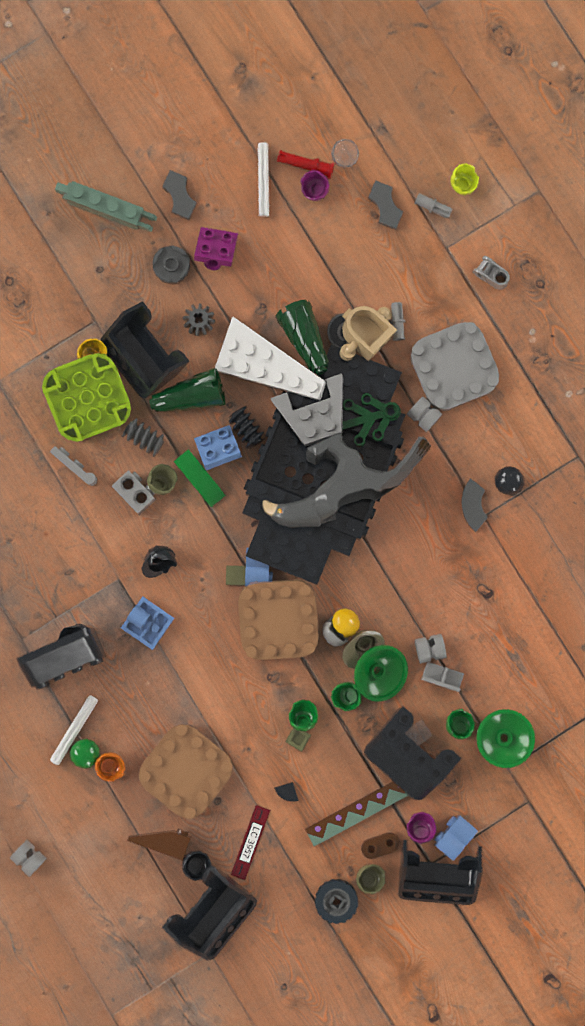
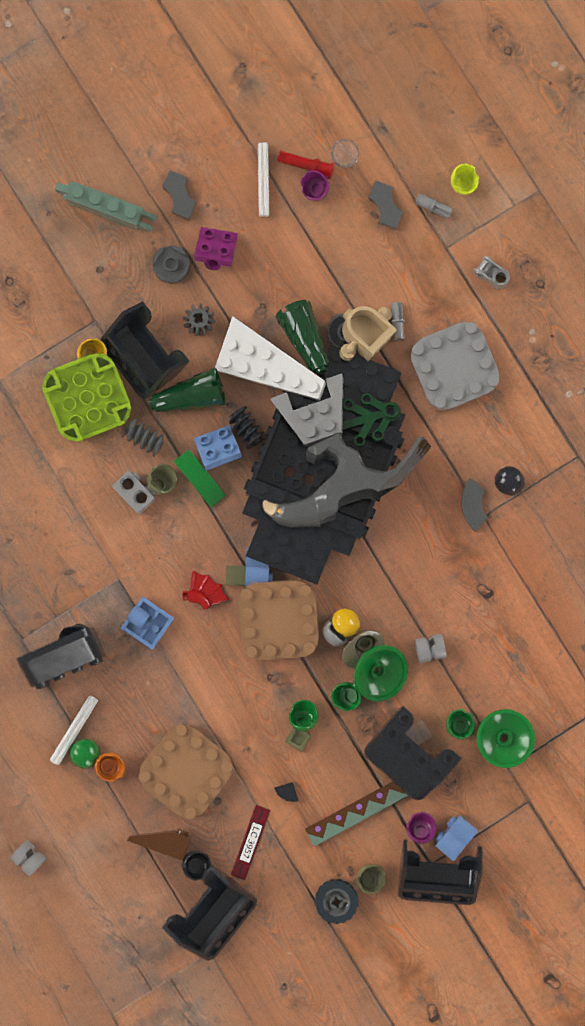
(74, 466): light grey plate -> none
(158, 561): black piece -> none
(204, 591): none -> red arm
(379, 843): reddish brown plate -> none
(424, 414): light grey wheel -> none
(442, 676): light grey panel -> none

